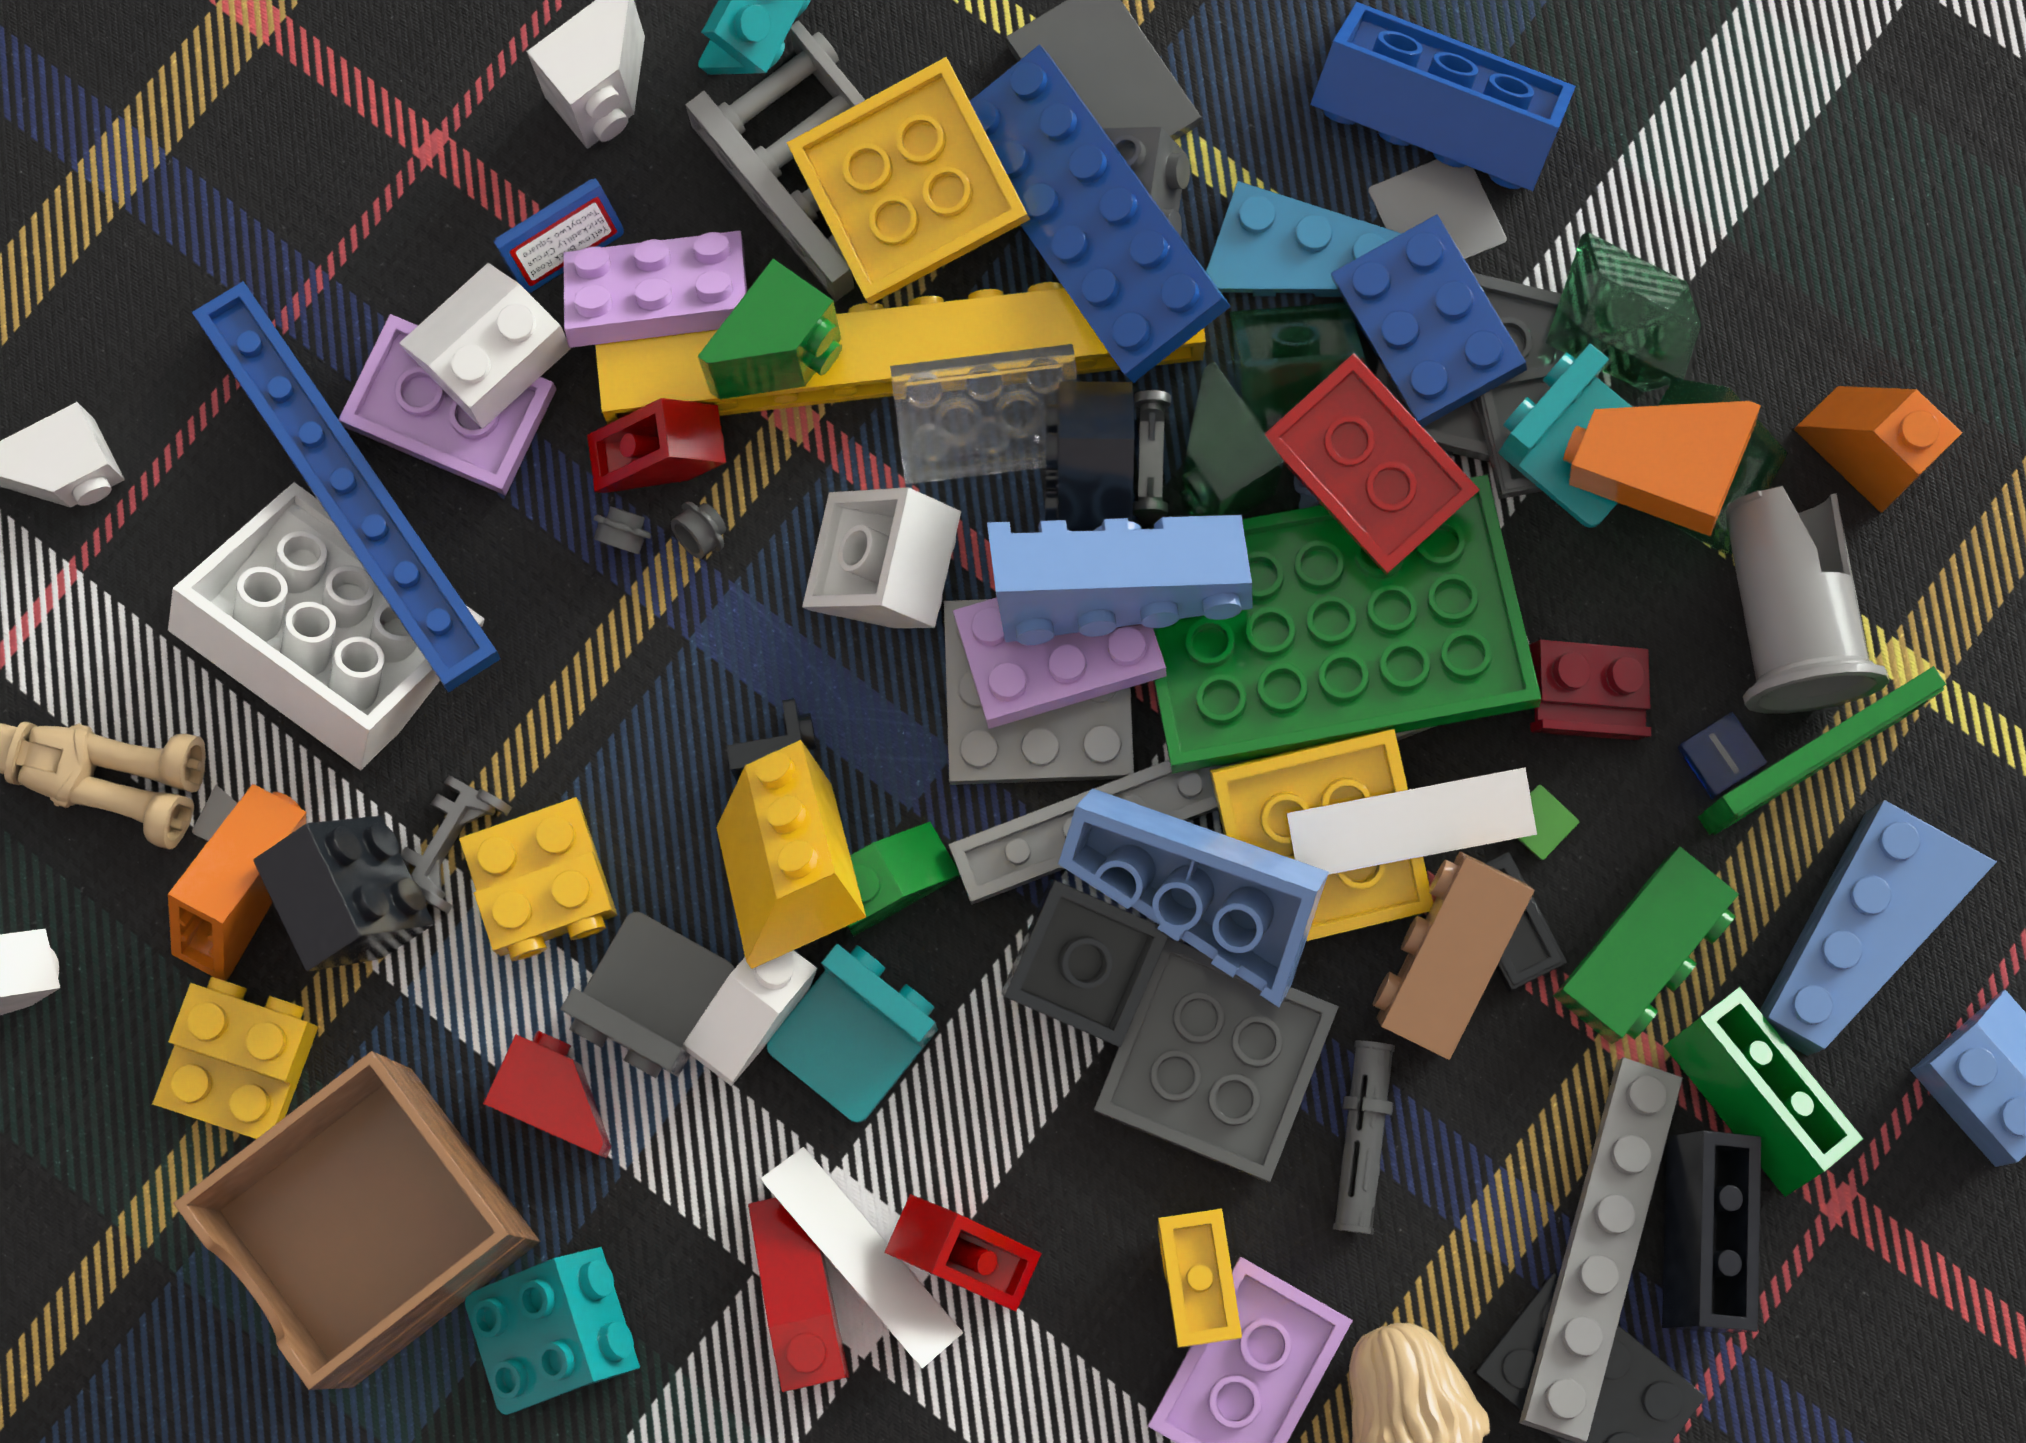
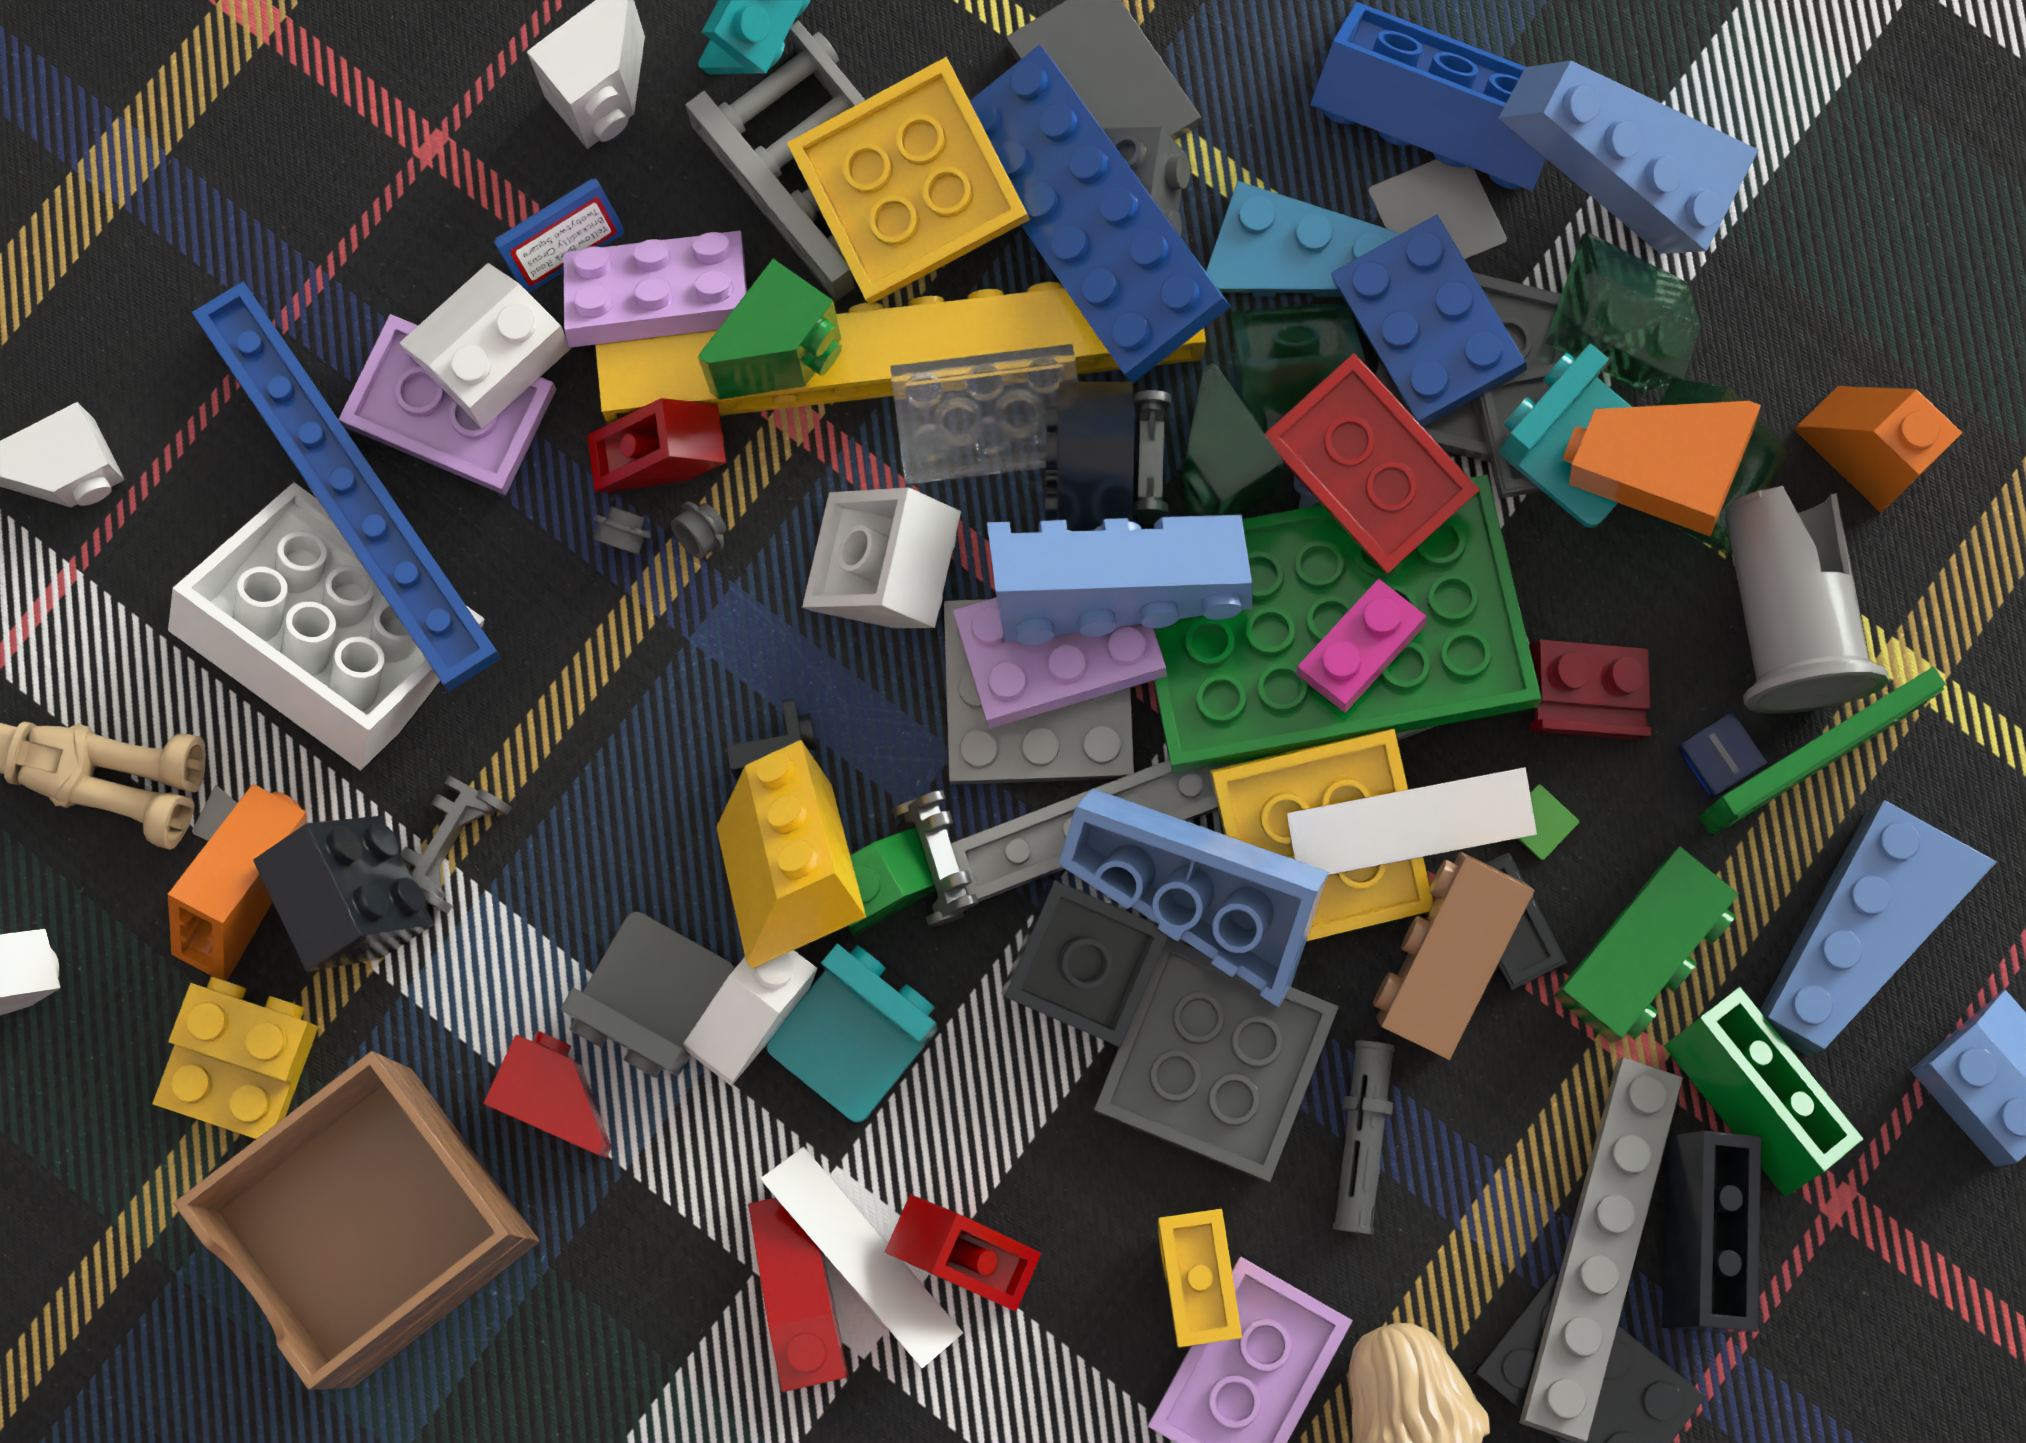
(538, 880): yellow plate -> none
(551, 1330): teal bracket -> none
(947, 878): none -> flat silver piece
(1361, 645): none -> dark pink plate
(1630, 153): none -> medium blue wedge

